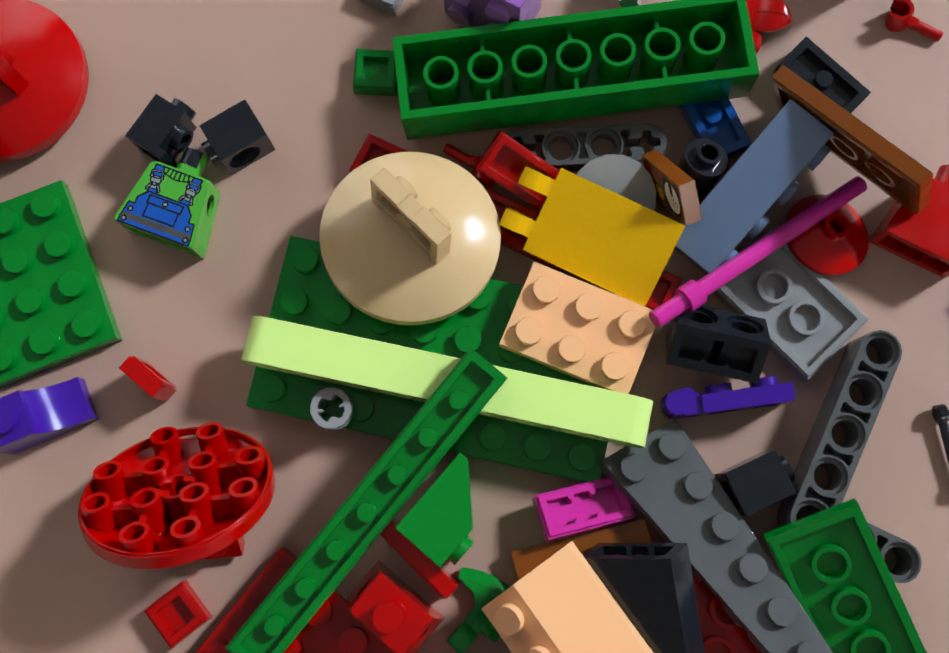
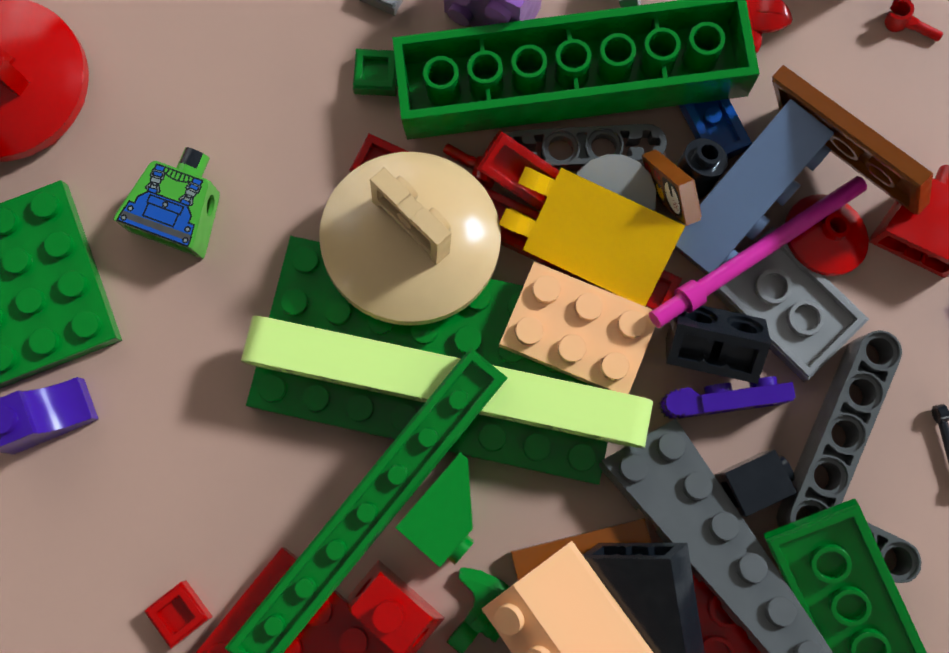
(148, 378): red tile -> none
(163, 129): black brick -> none
(177, 498): red bracket -> none
(235, 138): black brick -> none
(330, 395): light grey bush -> none
(434, 575): red tile -> none
(581, 509): dark pink plate -> none
(825, 75): black plate -> none

